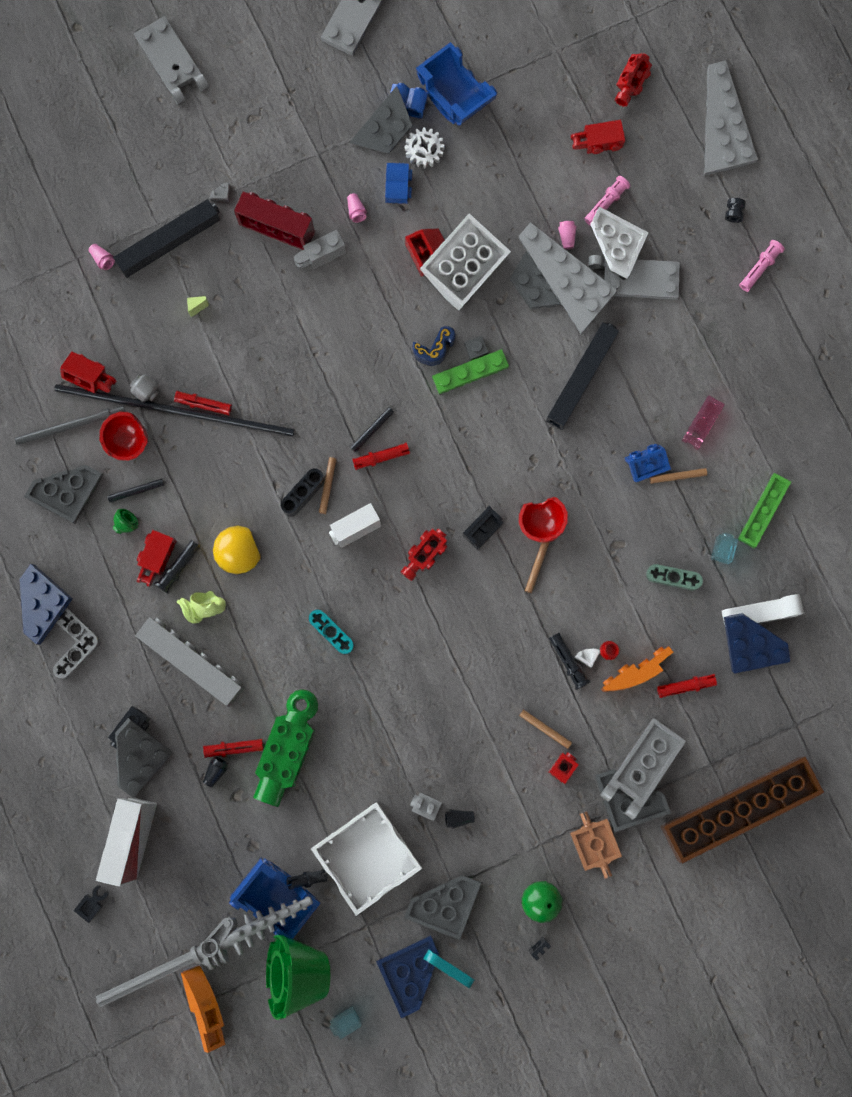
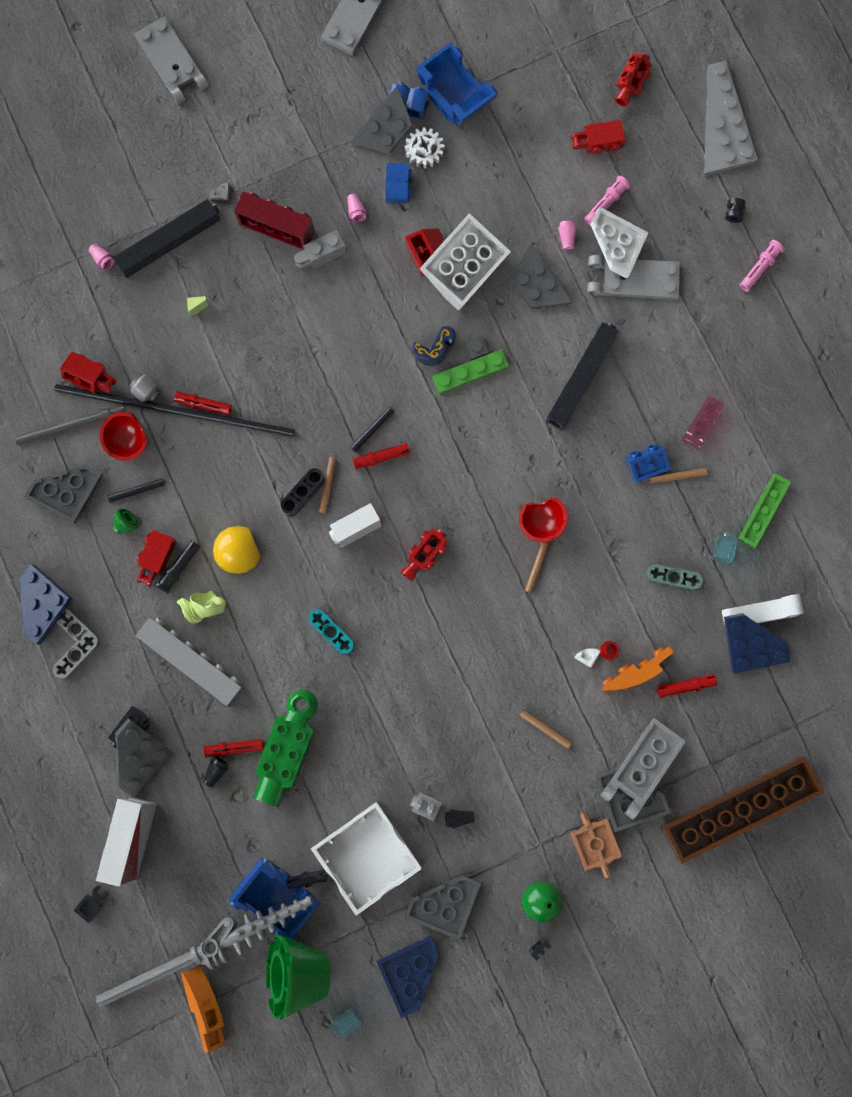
(449, 969): teal beam -> none
(483, 528): black hinge -> none
(560, 775): red brick -> none
(572, 282): light grey wing -> none
(573, 669): black pin -> none

